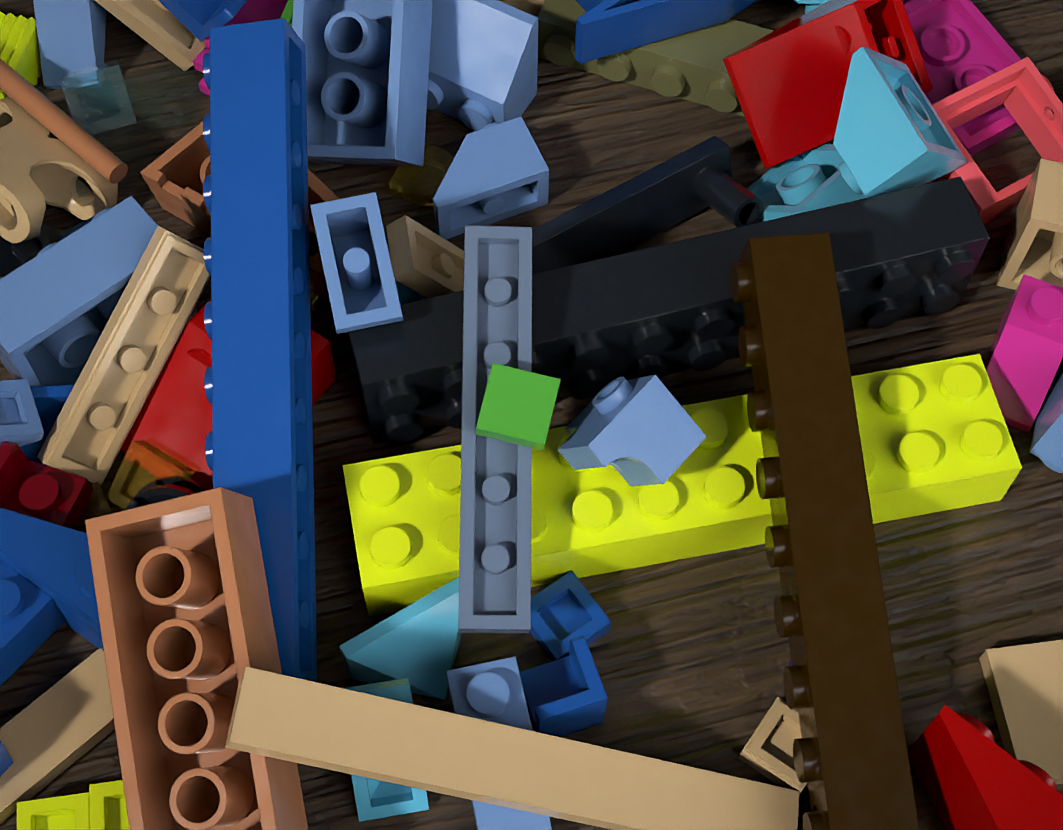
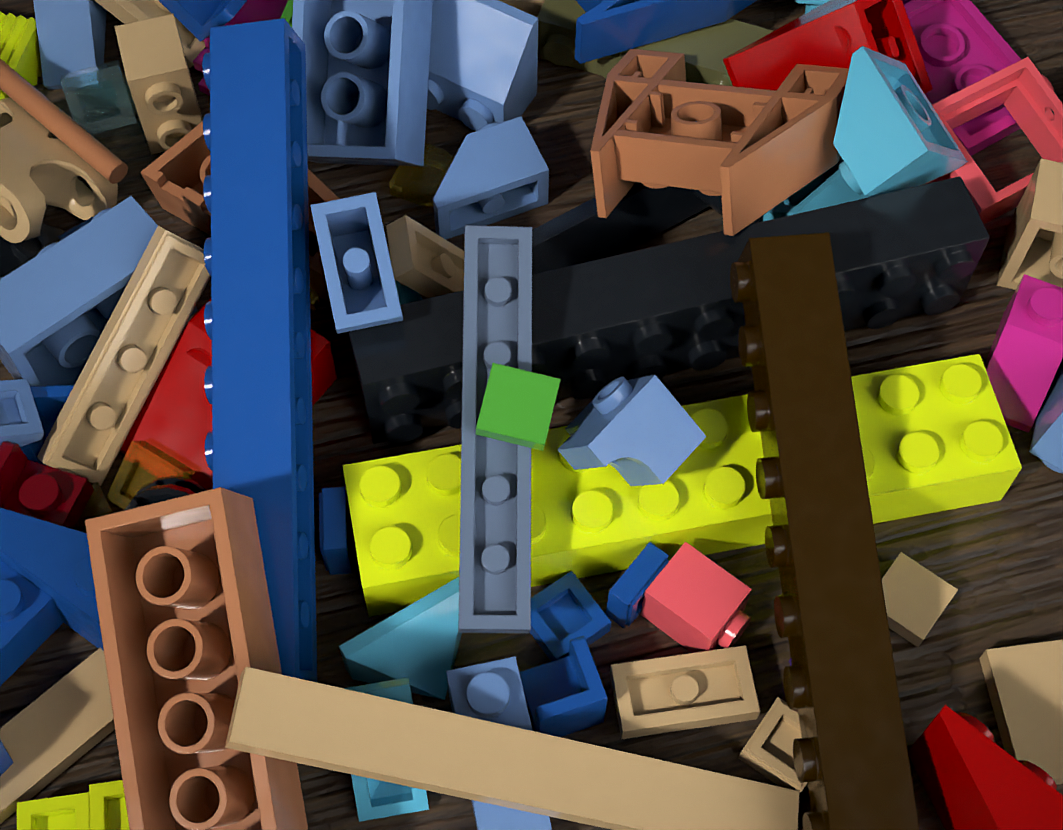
(159, 80): none -> tan brick
(335, 530): none -> blue tile
(628, 592): none -> blue tile
(684, 692): none -> tan plate
(697, 602): none -> coral brick
(712, 137): none -> nougat wedge
(914, 598): none -> tan tile

